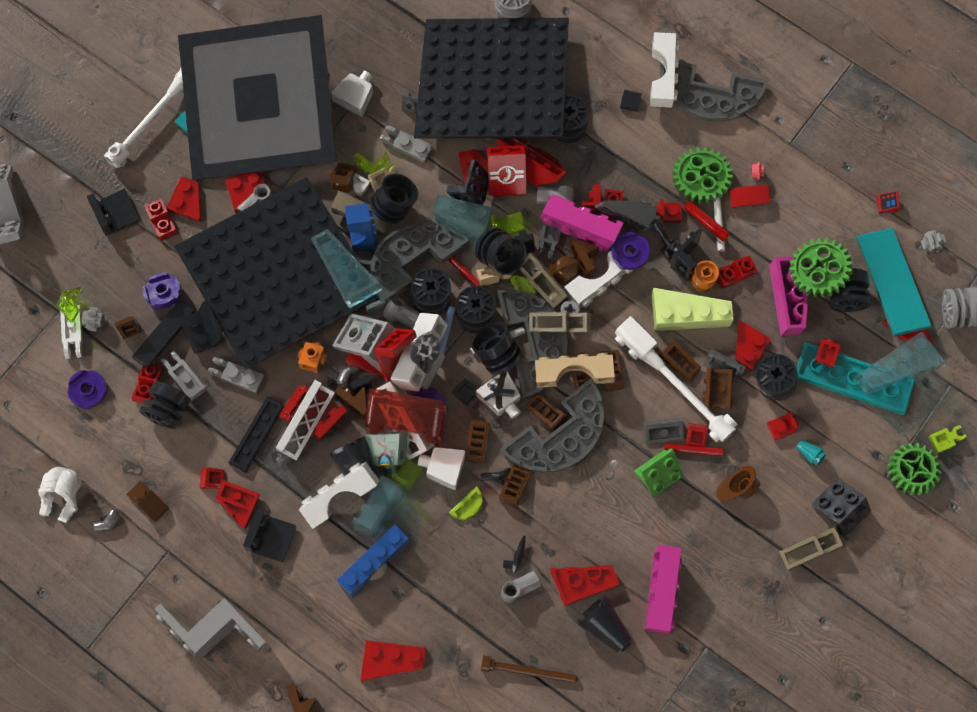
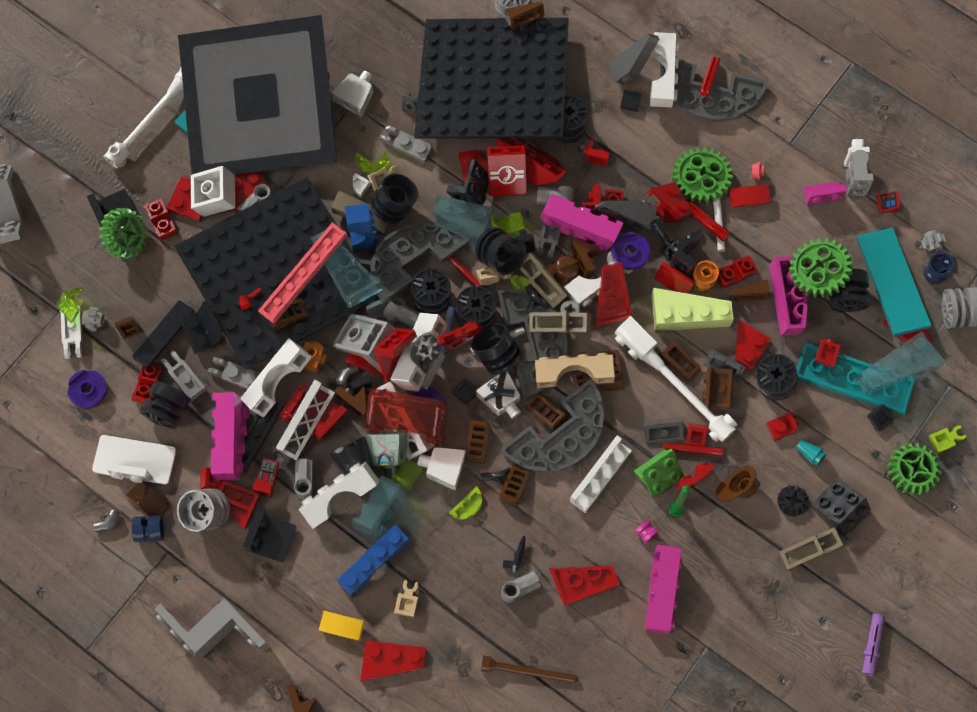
(64, 483): white hair -> none
(127, 231): none -> bright green gear
(134, 460): none -> white bracket
(147, 528): none -> dark blue wheel
(167, 298): dark purple plate -> none
(194, 513): none -> light grey wheel
(213, 191): none -> white brick
(228, 436): none -> dark pink wedge
(244, 300): none -> red hand
(261, 393): none -> white arch
(267, 477): none -> red leg
(291, 319): none -> reddish brown slope
(303, 273): none -> coral tile
(303, 477): none -> light grey piece
(341, 625): none -> yellow slope
(343, 177): reddish brown slope -> none
(406, 602): none -> tan plate
(459, 336): none -> red wing
(524, 14): none -> reddish brown slope
(534, 297): none -> black bar
(595, 156): none -> red bracket
(600, 475): none -> white fence
(604, 624): black cone -> none
(613, 296): none -> red wing
(632, 60): none -> dark grey slope
(646, 531): none -> dark pink wheel
(672, 200): none -> red wing
(673, 279): none -> red slope
(677, 508): none -> green piece
(699, 474): none -> red slope
(710, 76): none -> red axle
(755, 291): none -> reddish brown slope
(785, 504): none -> black gear
(824, 193): none -> dark pink bracket
(856, 173): none -> light grey hips
(869, 668): none -> medium lavender pin
(880, 417): none -> black tile
(938, 268): none -> dark blue wheel

